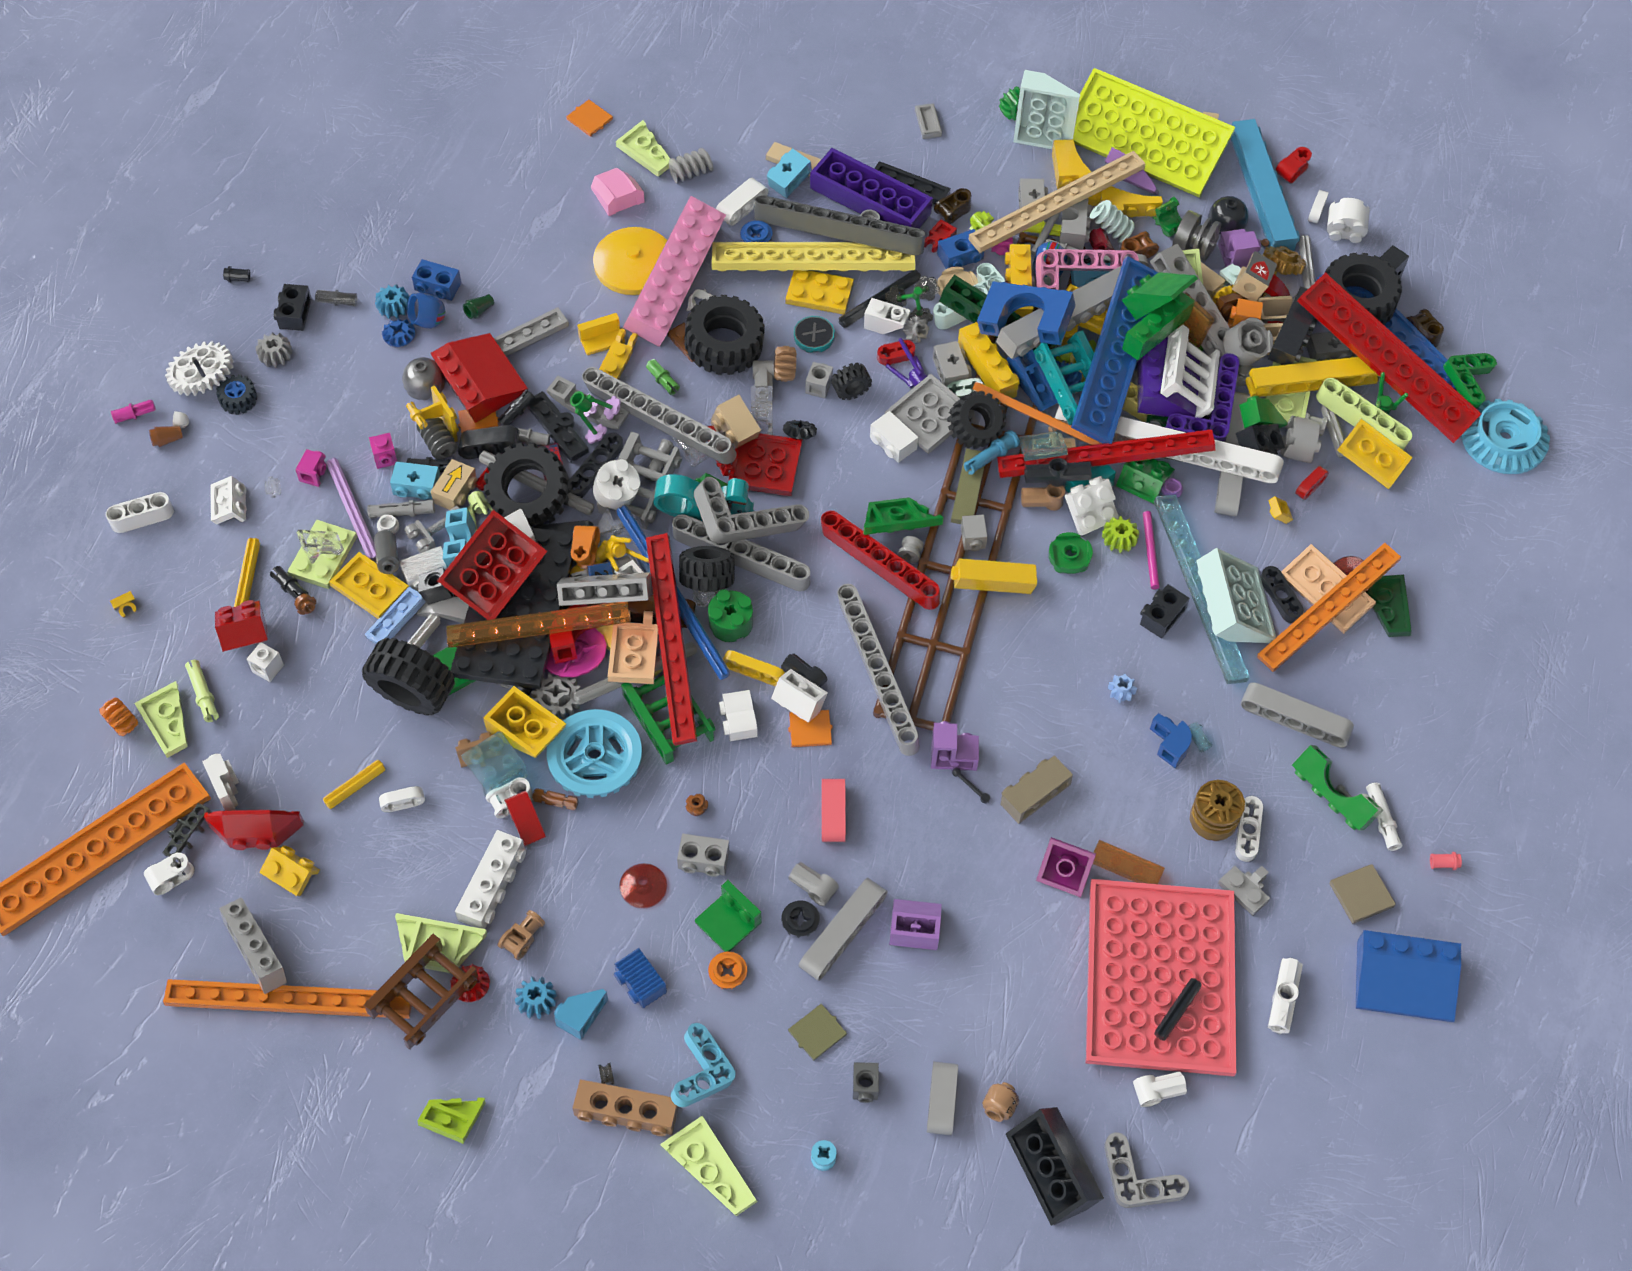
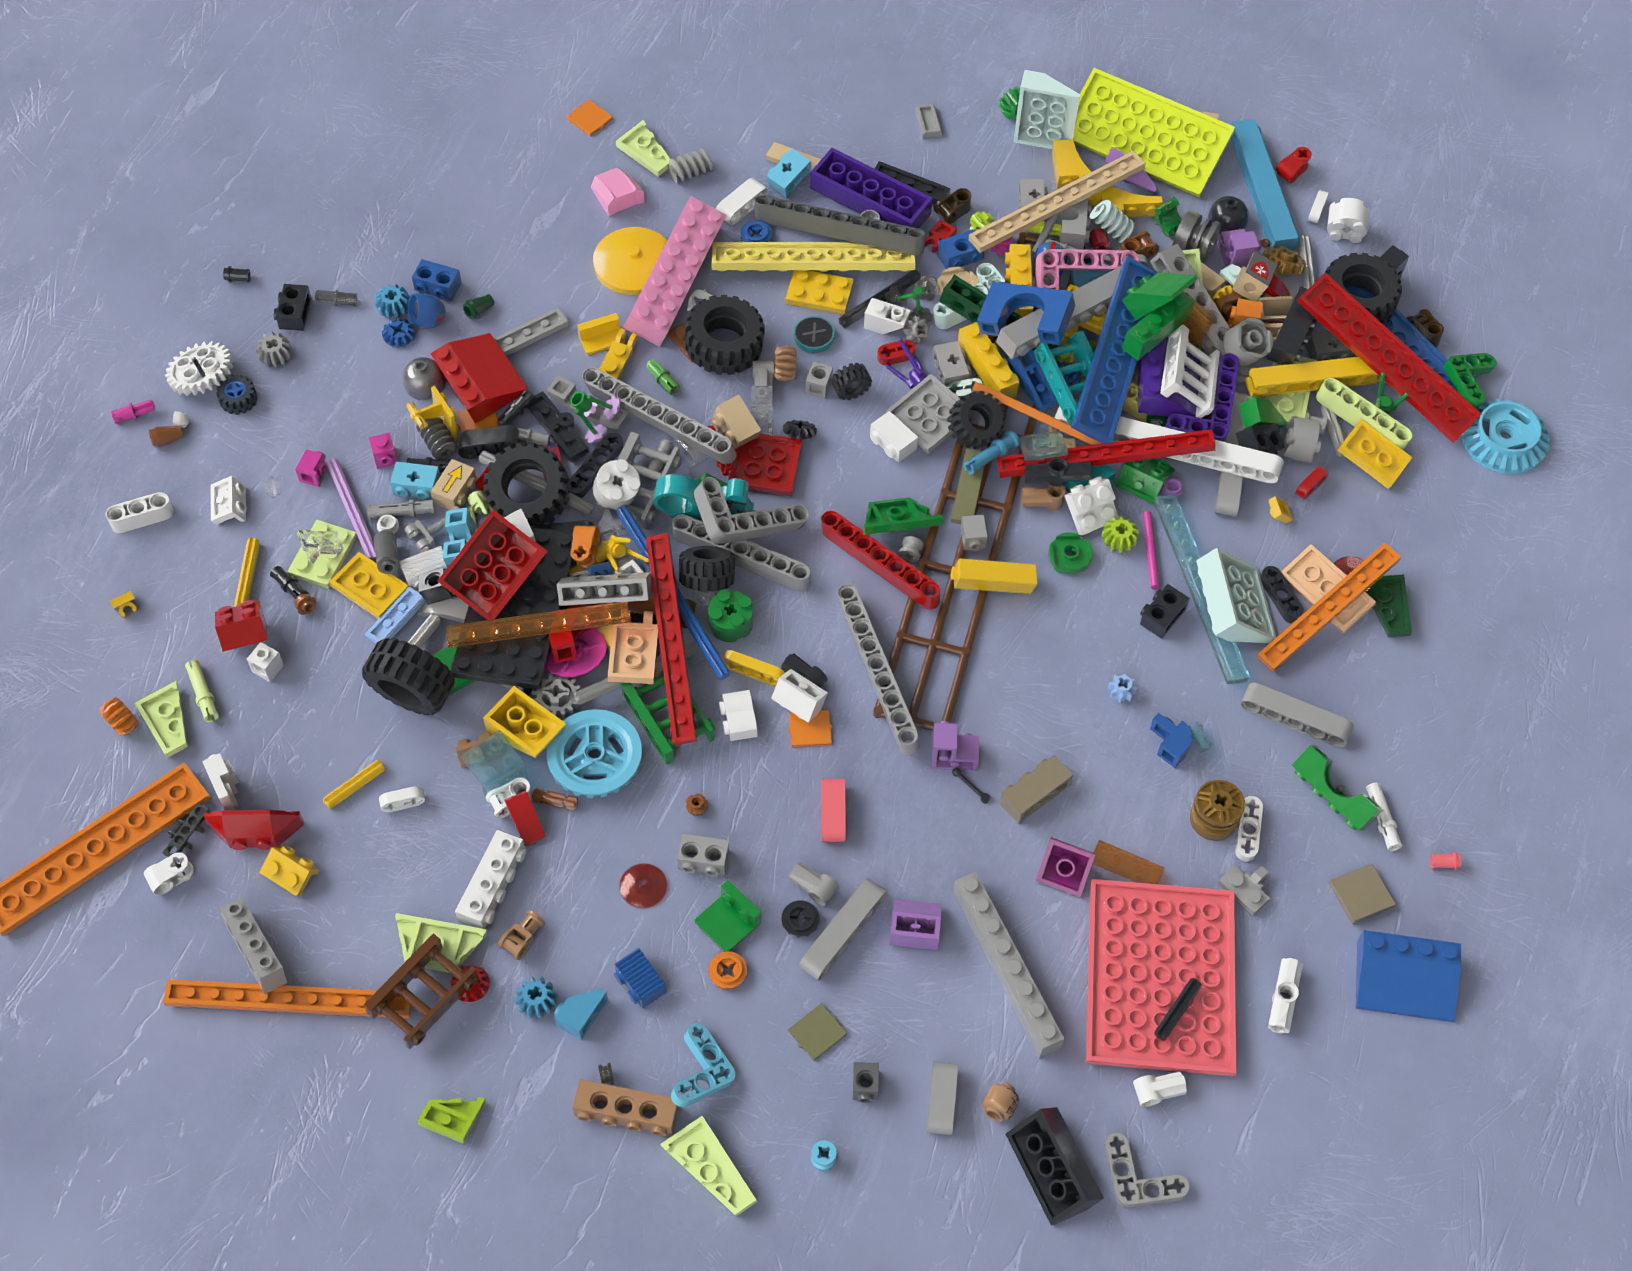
(1008, 965): none -> light grey brick

